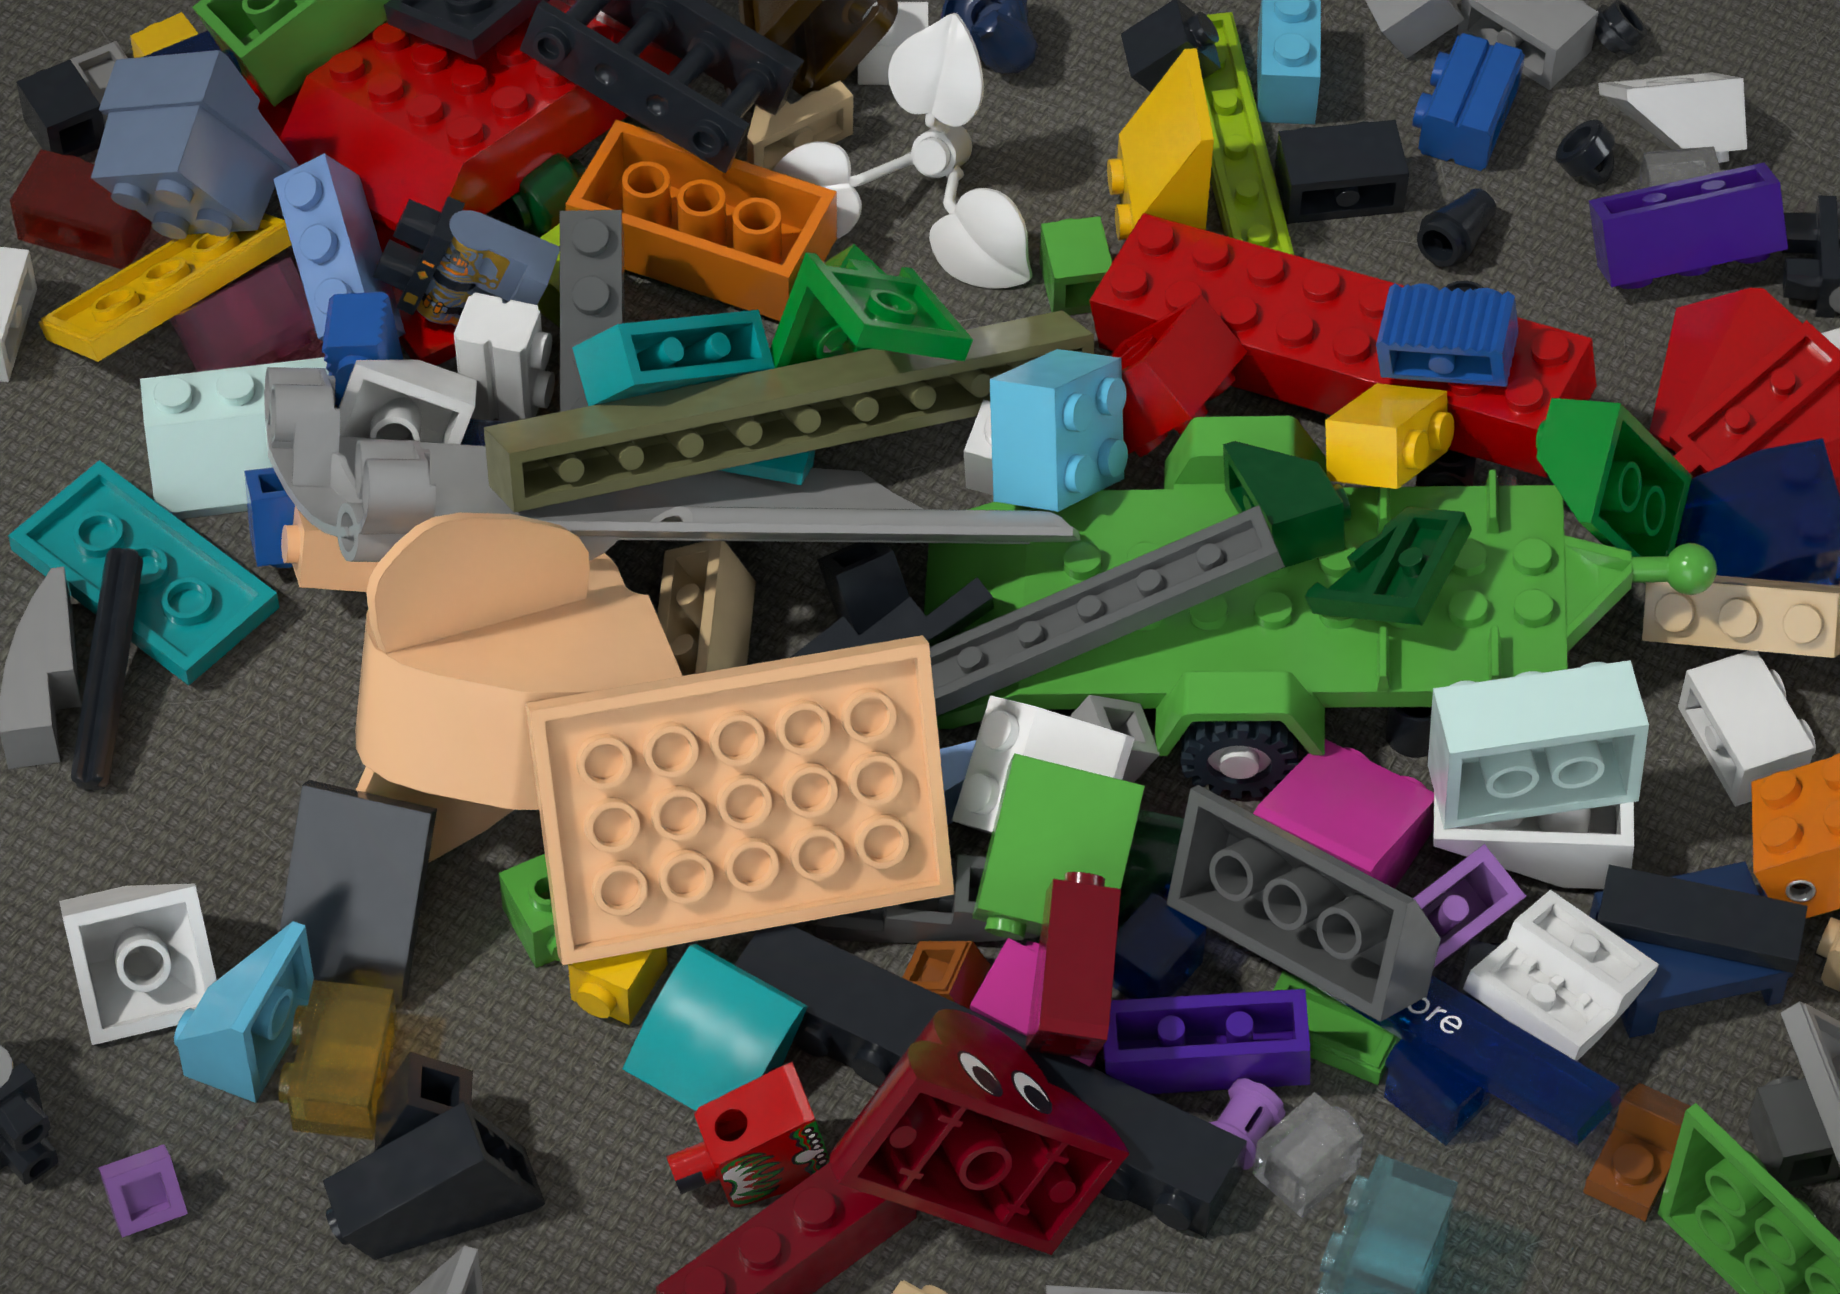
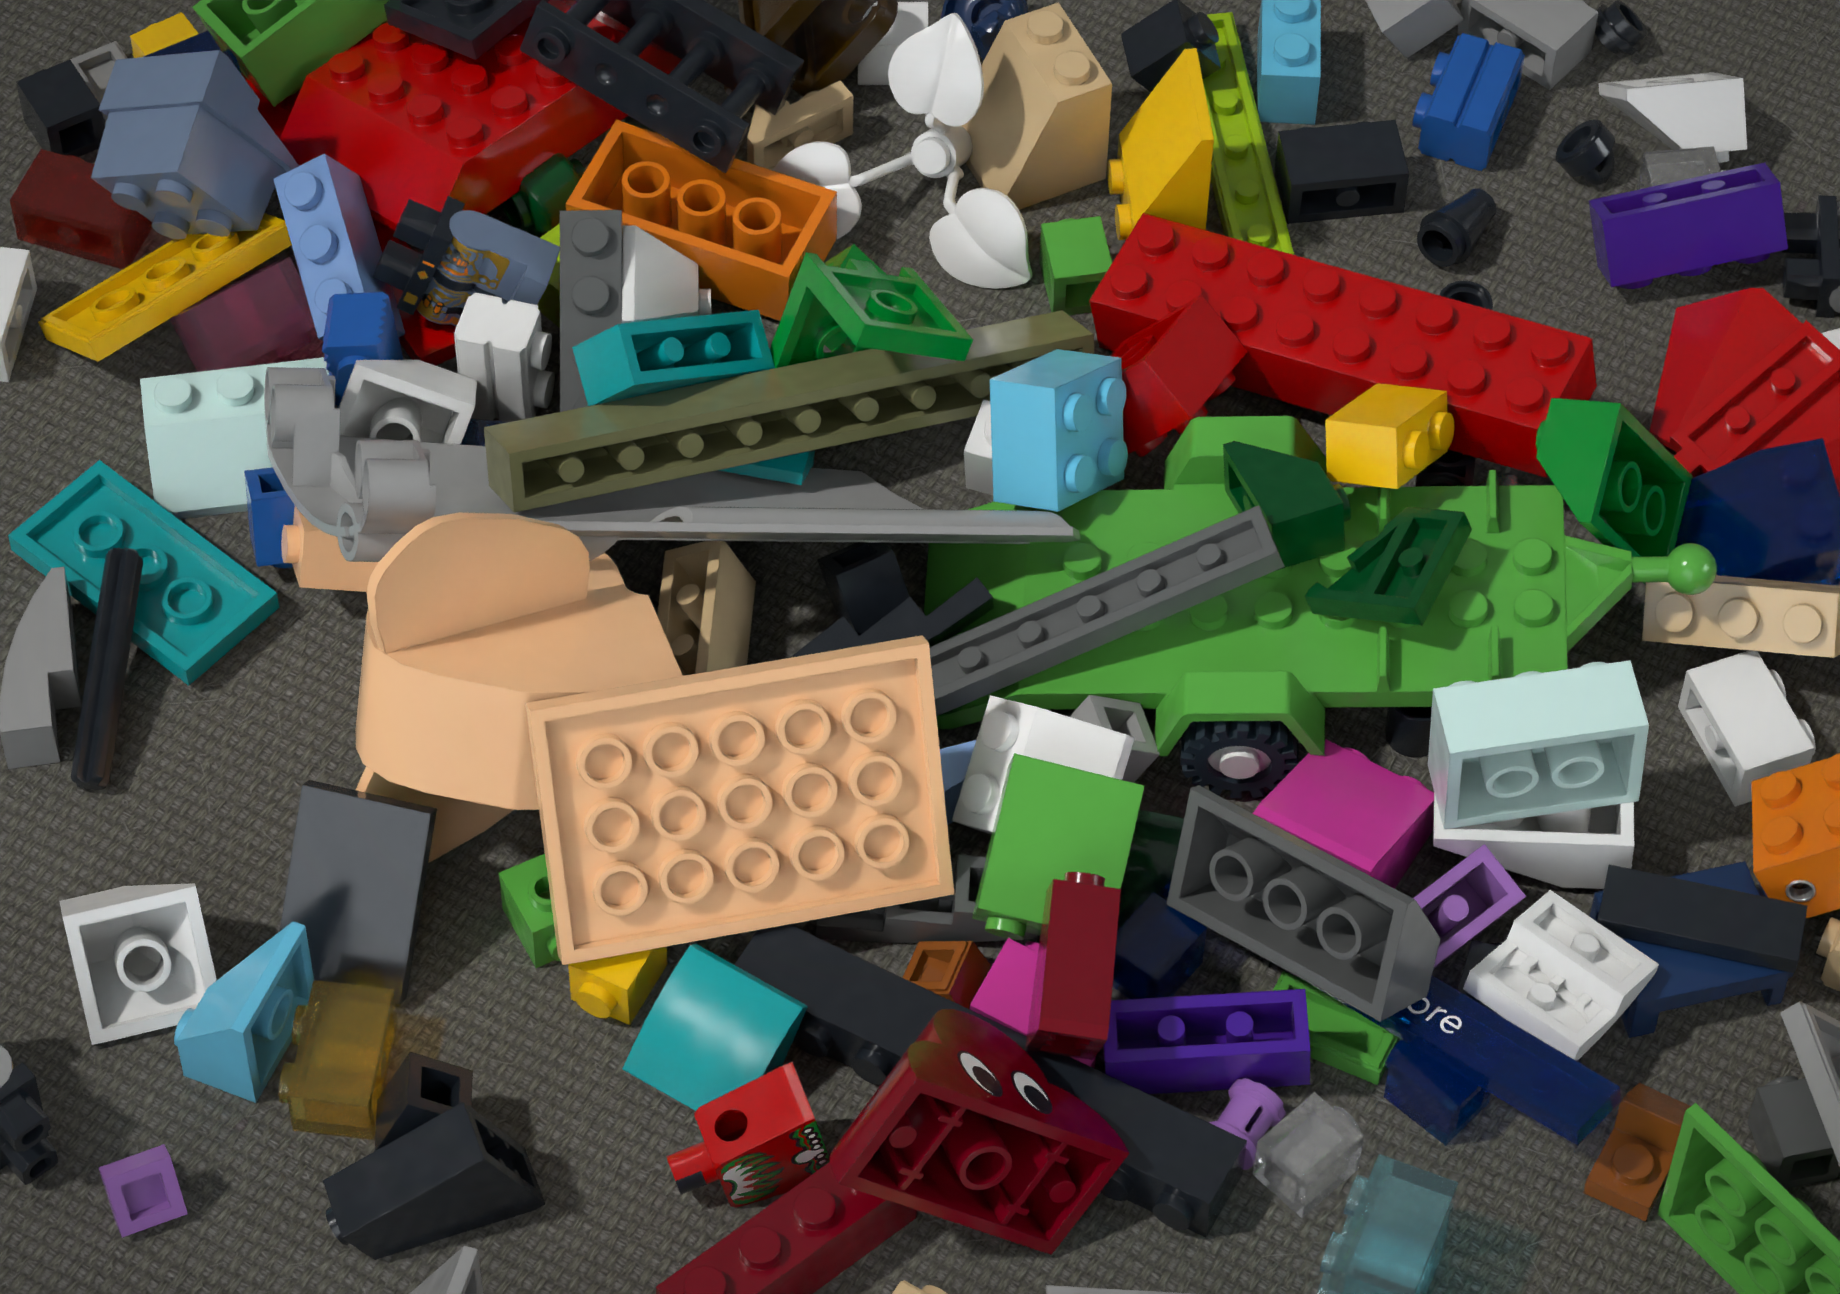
(658, 280): none -> white slope
(1040, 111): none -> tan slope
(1447, 335): blue brick -> none

